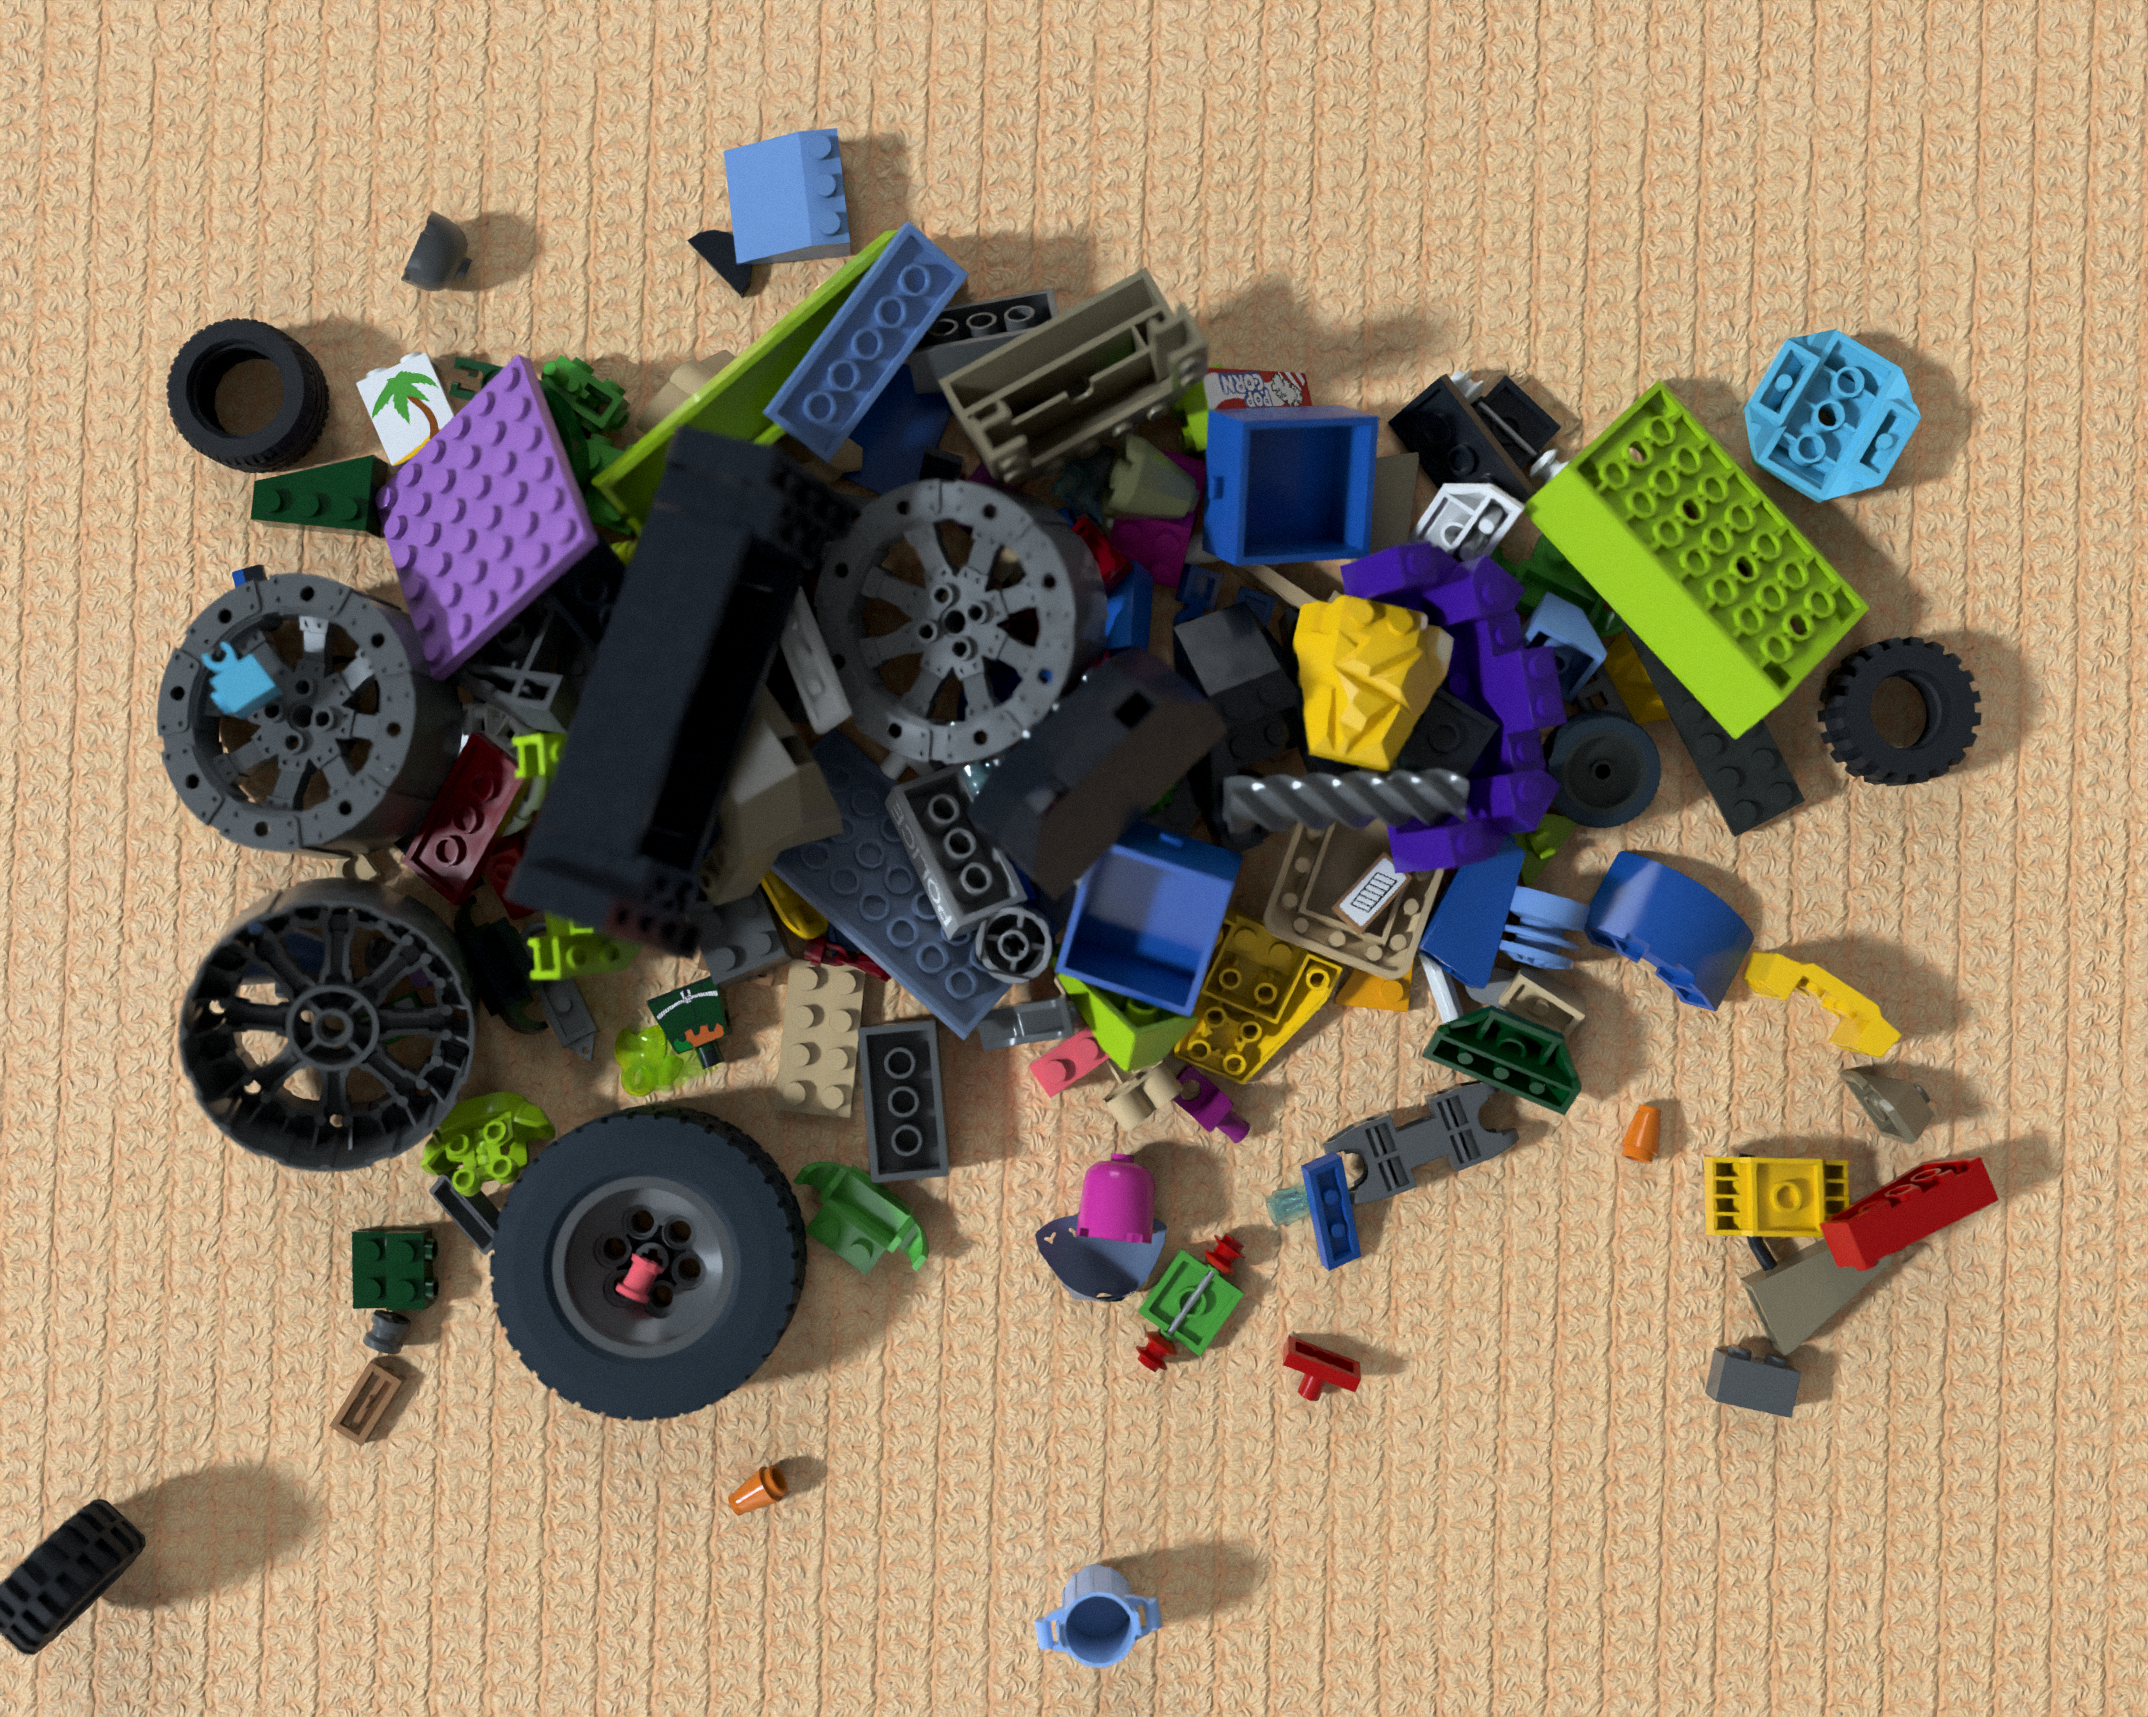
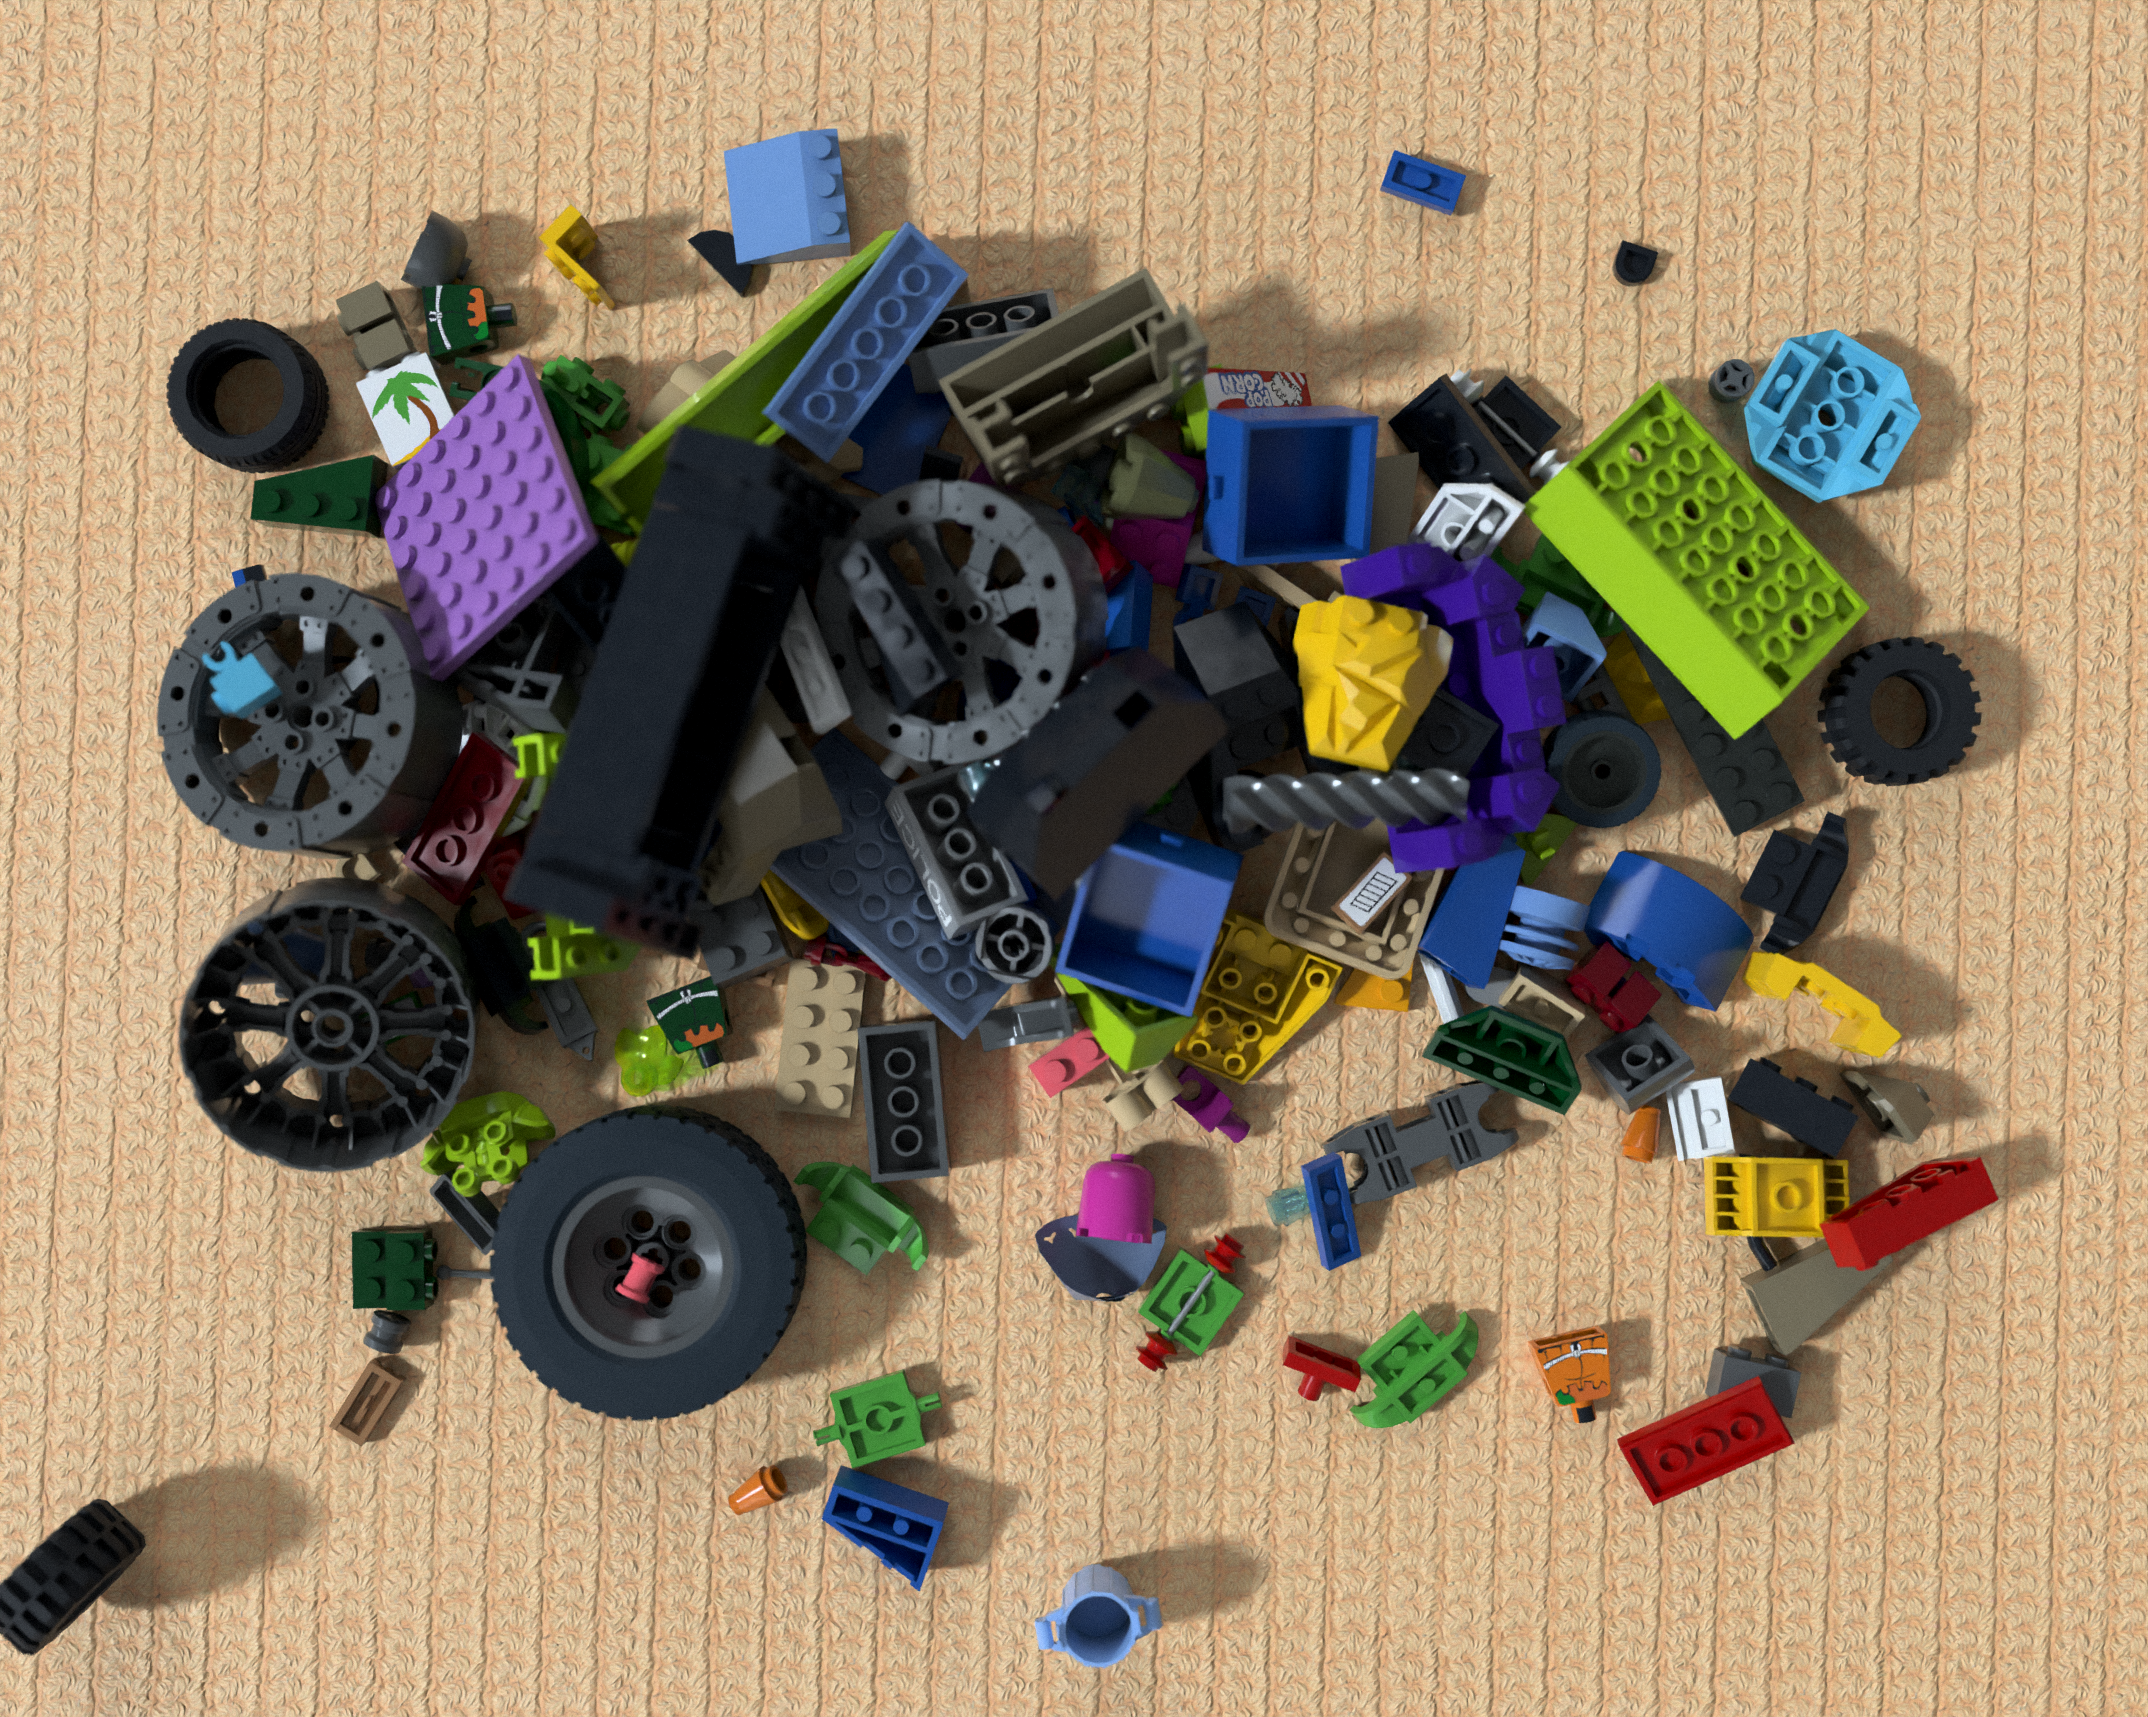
(375, 327): none -> dark tan piece
(445, 1272): none -> dark grey hinge
(463, 321): none -> dark green torso
(568, 240): none -> yellow bracket
(878, 1418): none -> bright green plate
(887, 1520): none -> blue wedge
(903, 634): none -> black wedge
(1414, 1369): none -> bright green plate
(1422, 182): none -> blue plate
(1574, 1369): none -> orange torso
(1601, 985): none -> dark red piece
(1633, 263): none -> black tile
(1639, 1064): none -> dark grey brick
(1700, 1118): none -> white plate
(1705, 1441): none -> red tile
(1737, 375): none -> dark grey wheel
(1794, 1107): none -> black wedge
(1798, 882): none -> black plate

